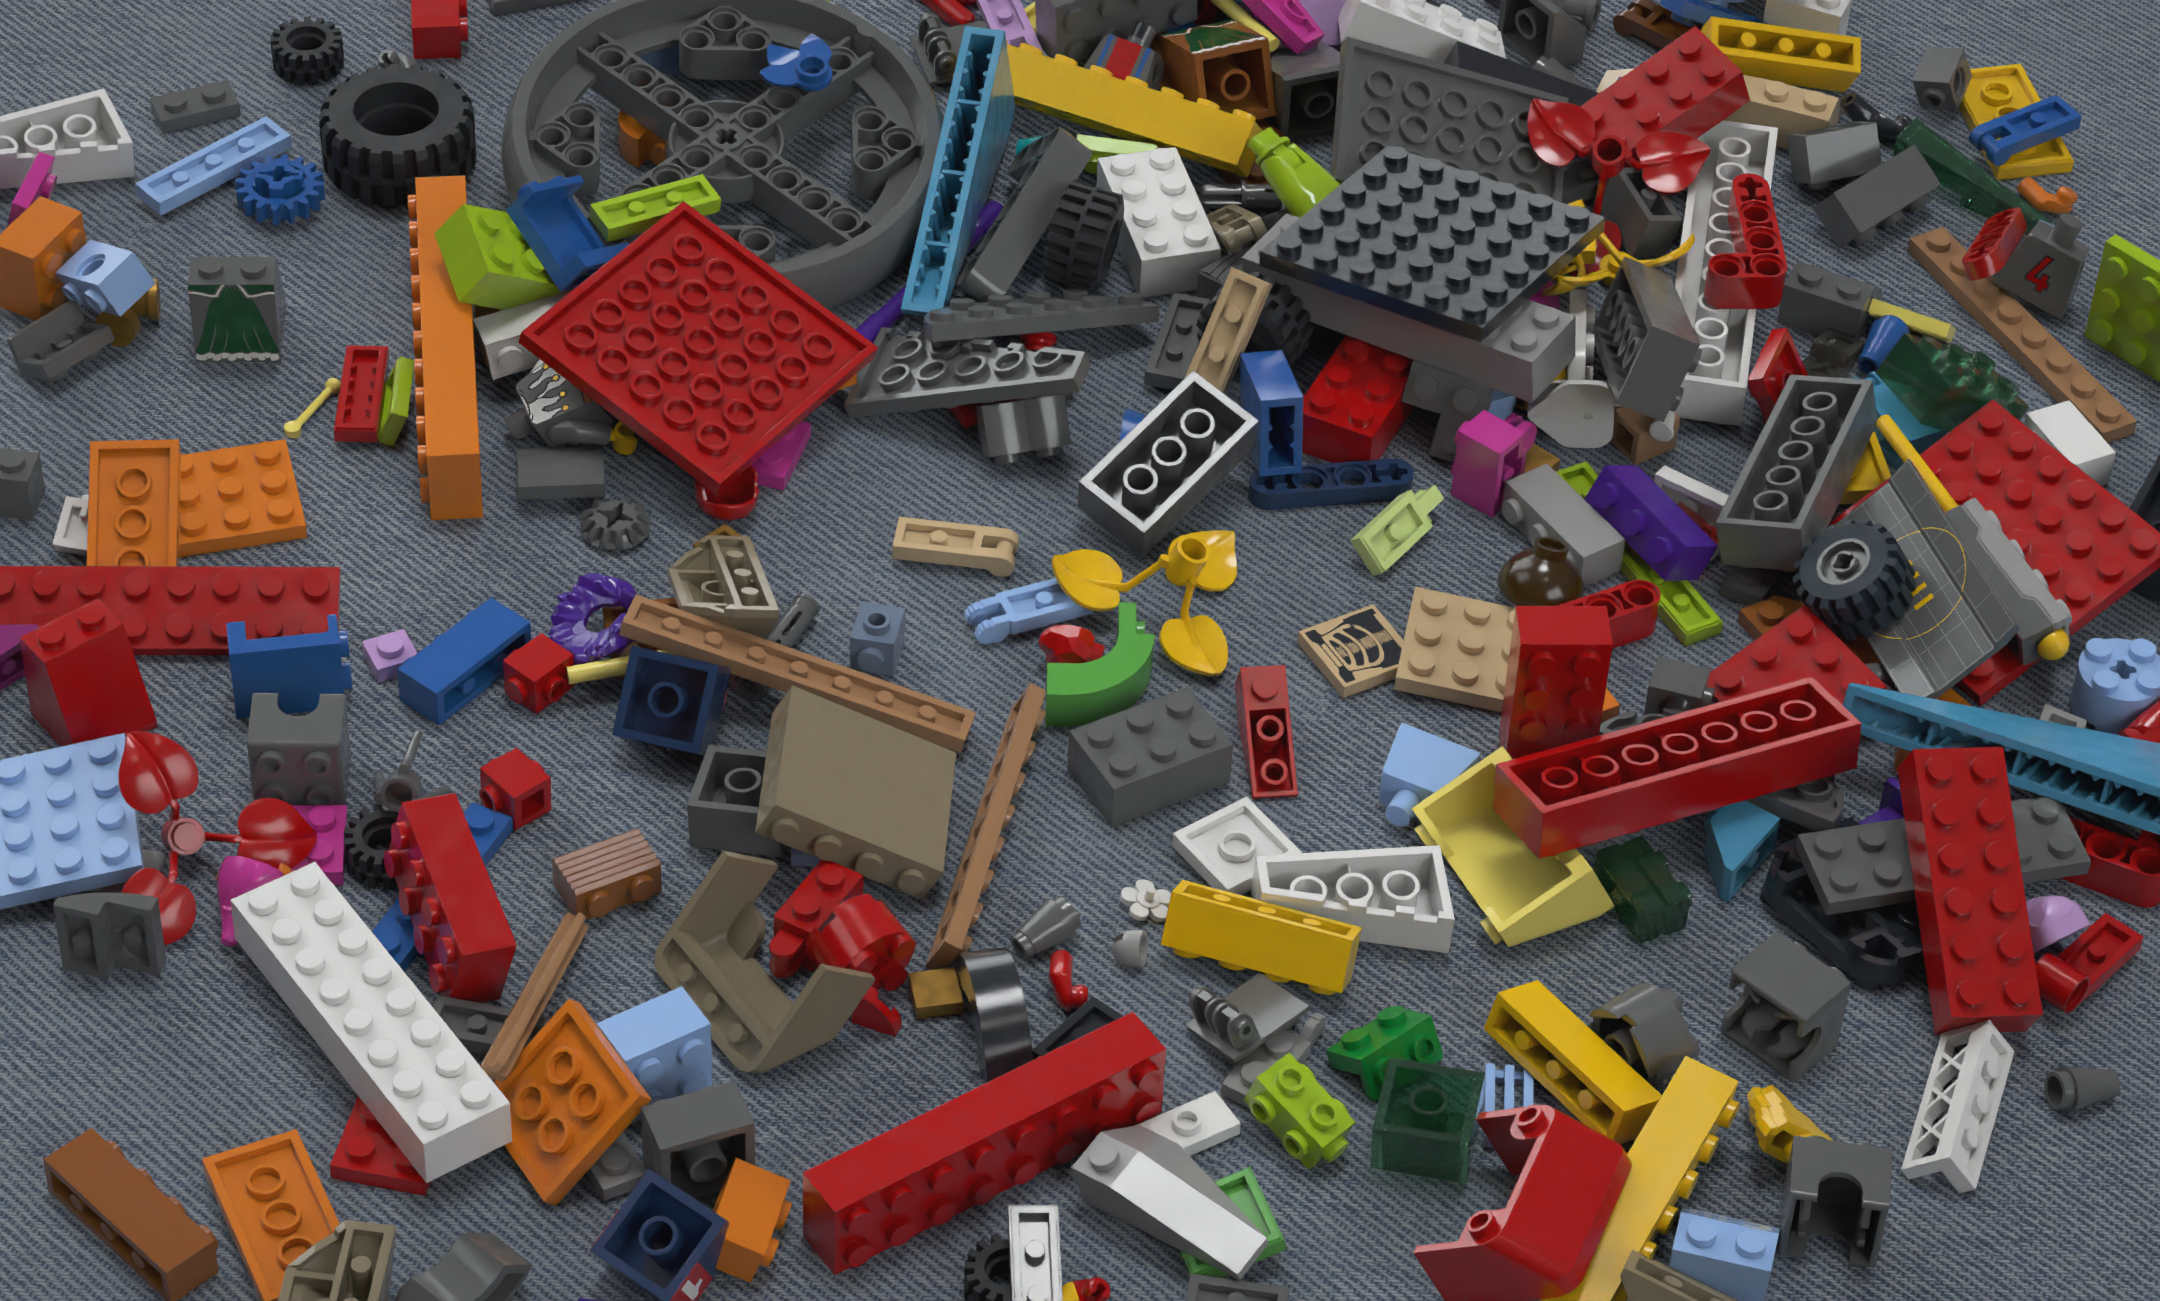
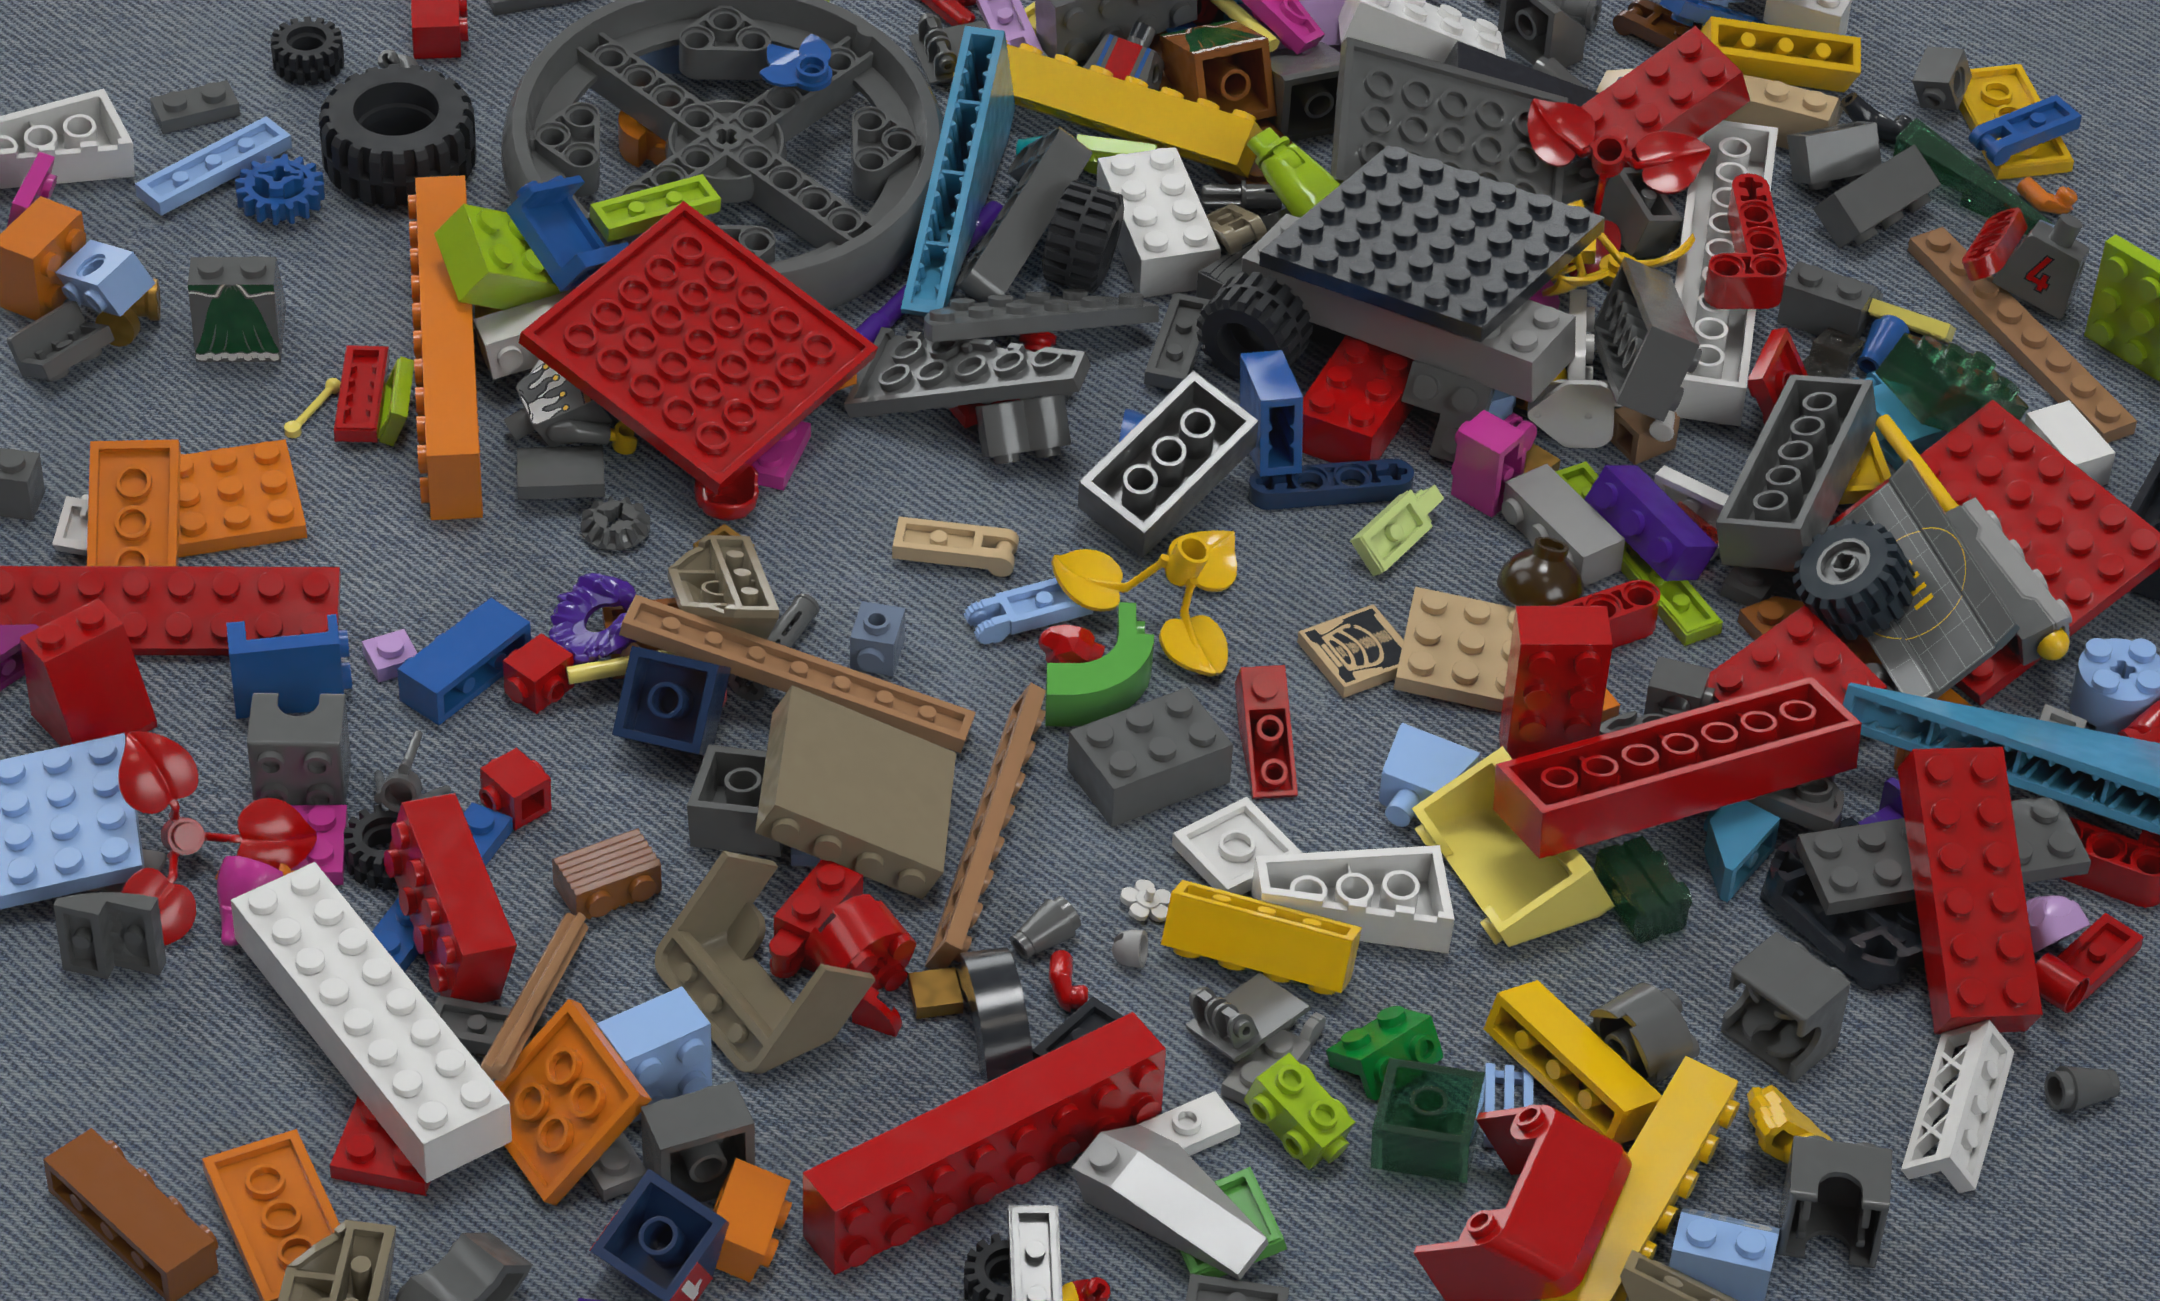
(1229, 328): tan tile -> none

